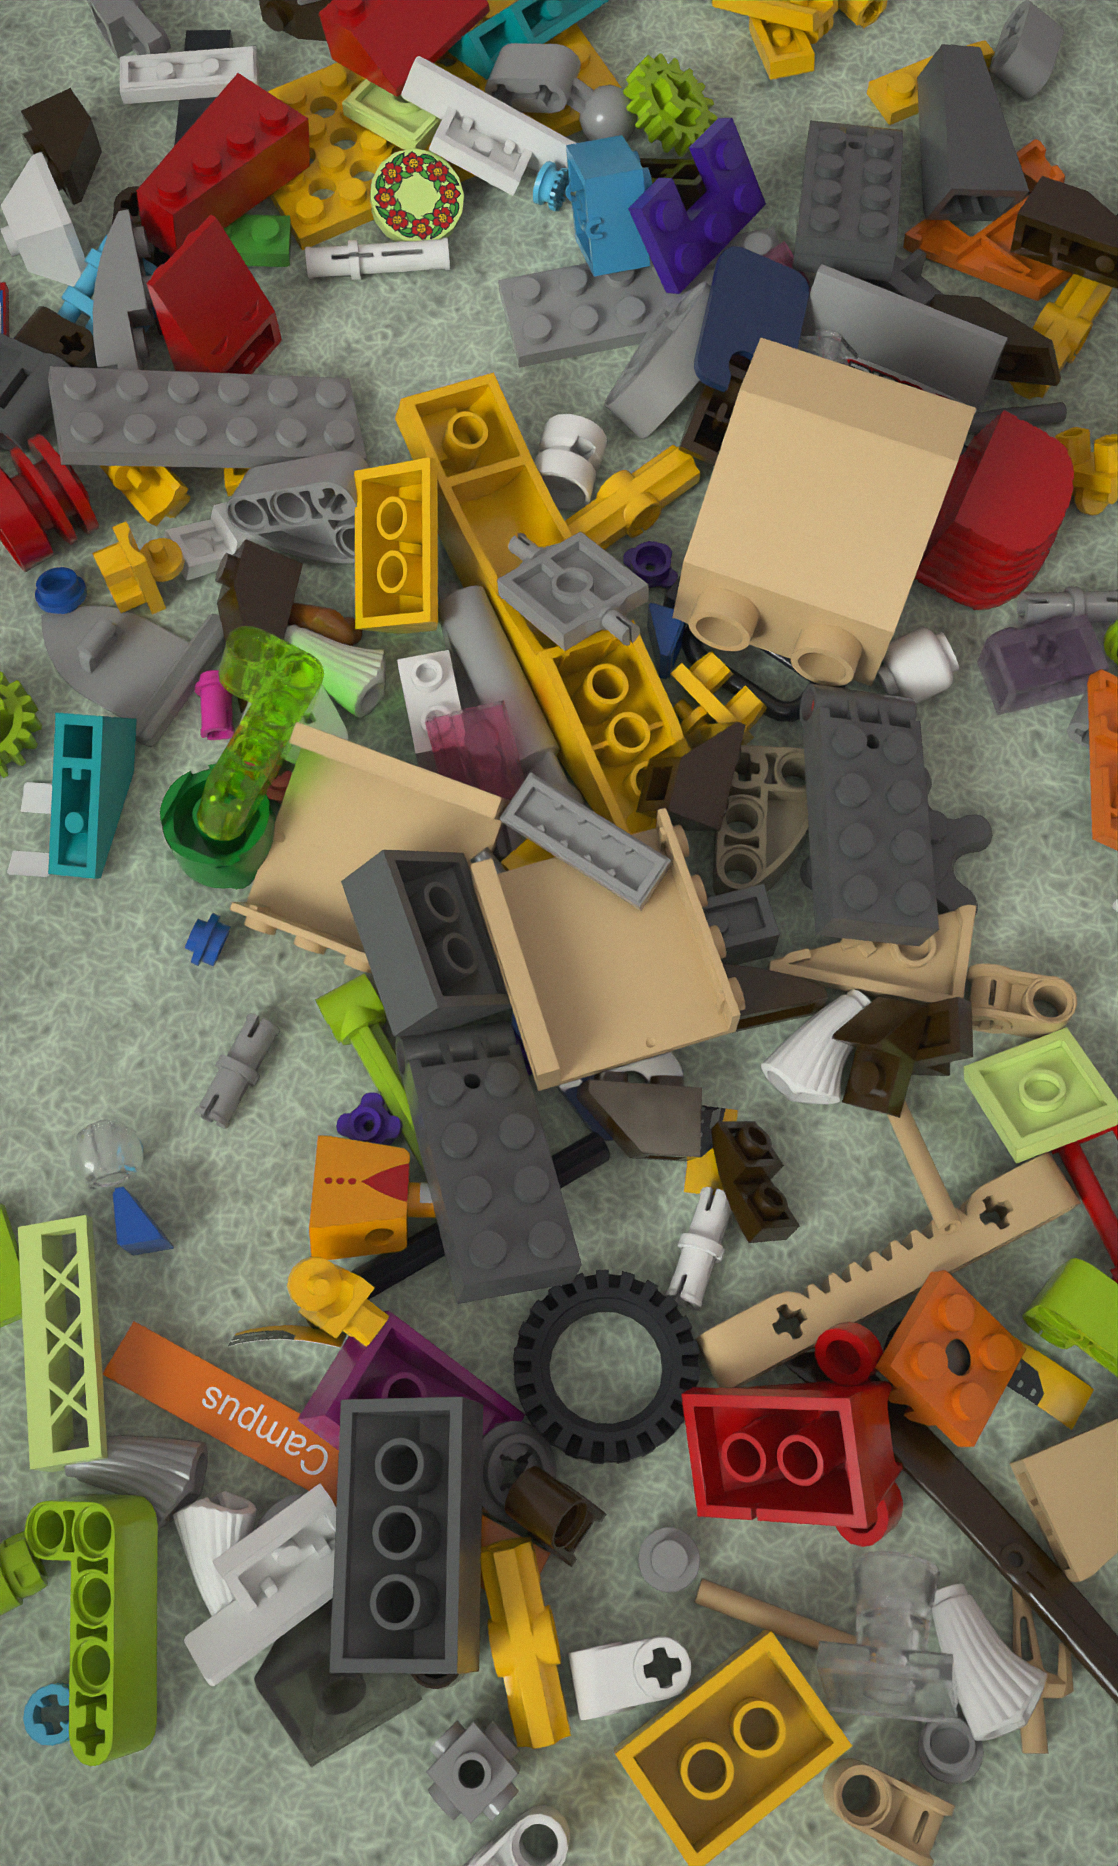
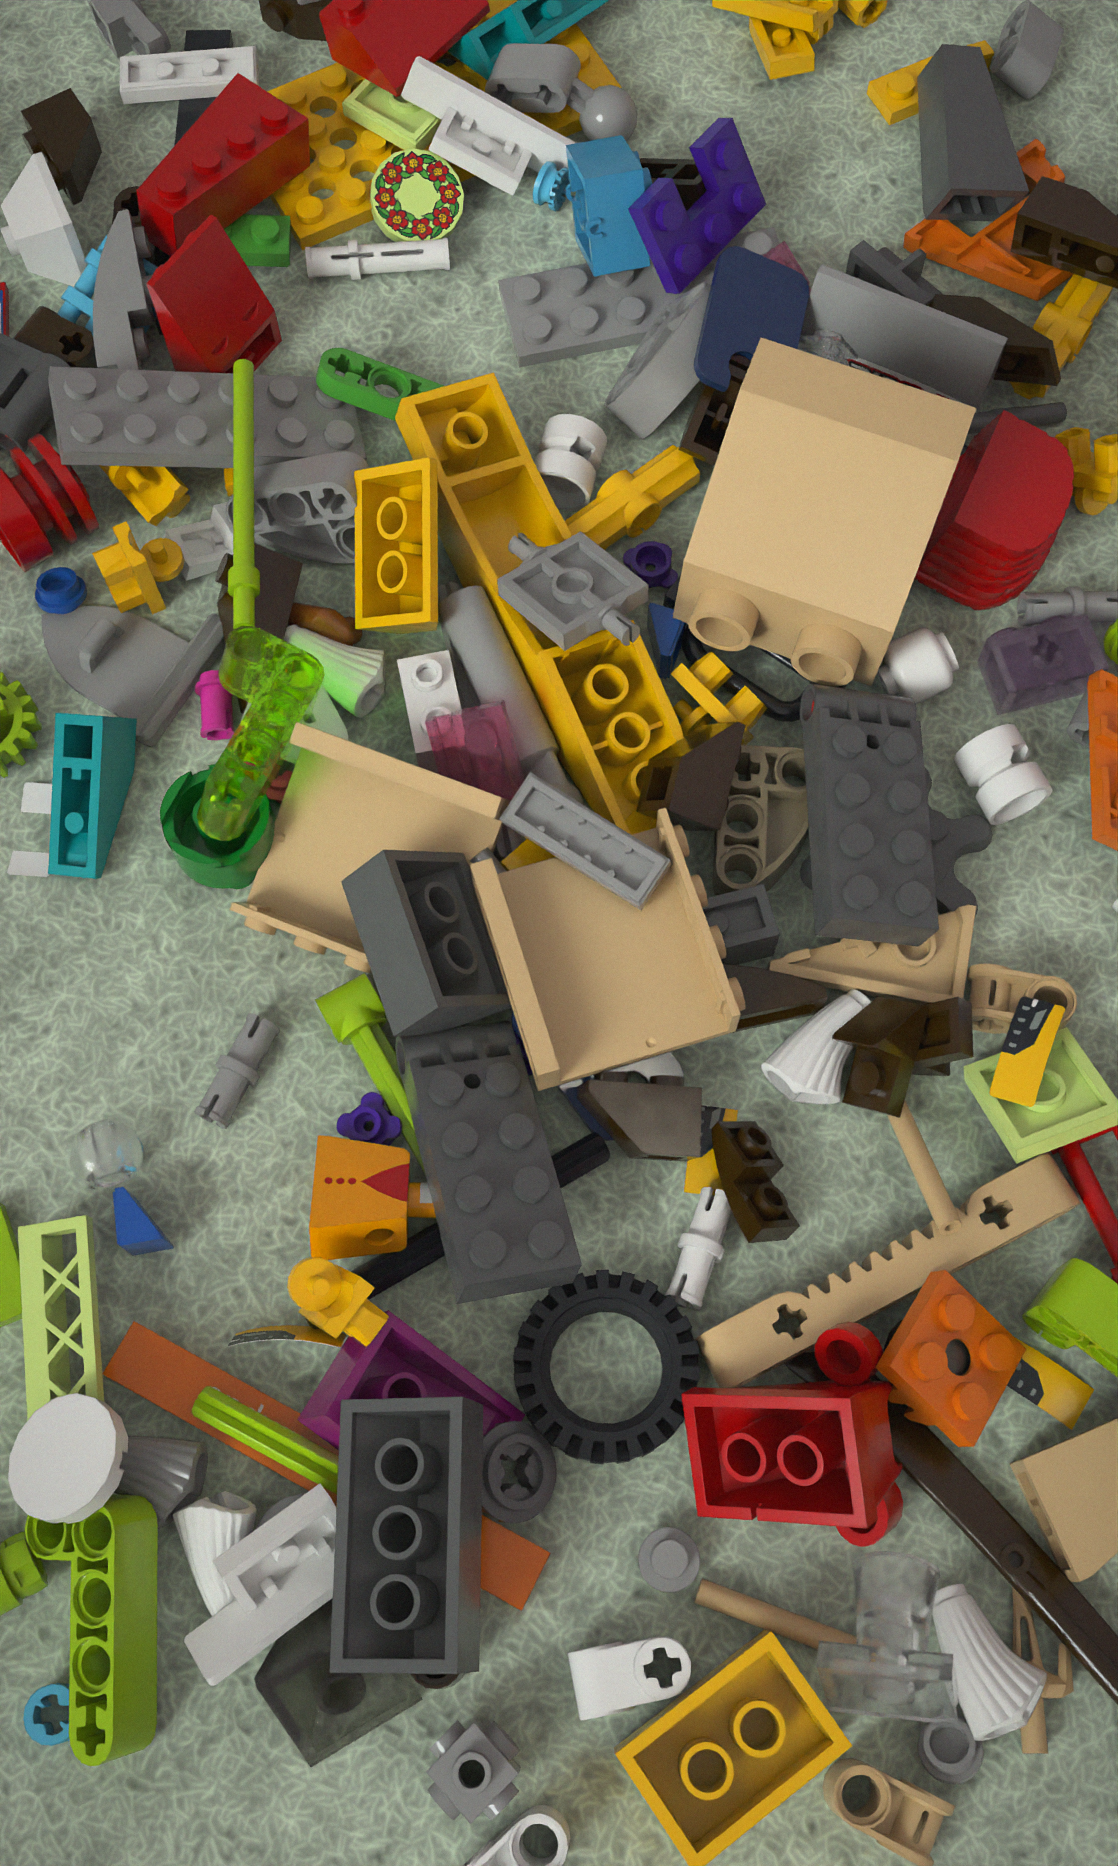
(67, 1459): none -> white tile
(207, 940): blue plate -> none
(243, 576): none -> lime bar
(267, 1437): none -> lime axle
(375, 372): none -> bright green beam
(524, 1643): yellow piece -> none
(551, 1512): dark brown piece -> none
(668, 103): lime gear -> none
(849, 200): dark grey hinge -> none
(1004, 777): none -> white wheel
(1026, 1051): none -> yellow sticker

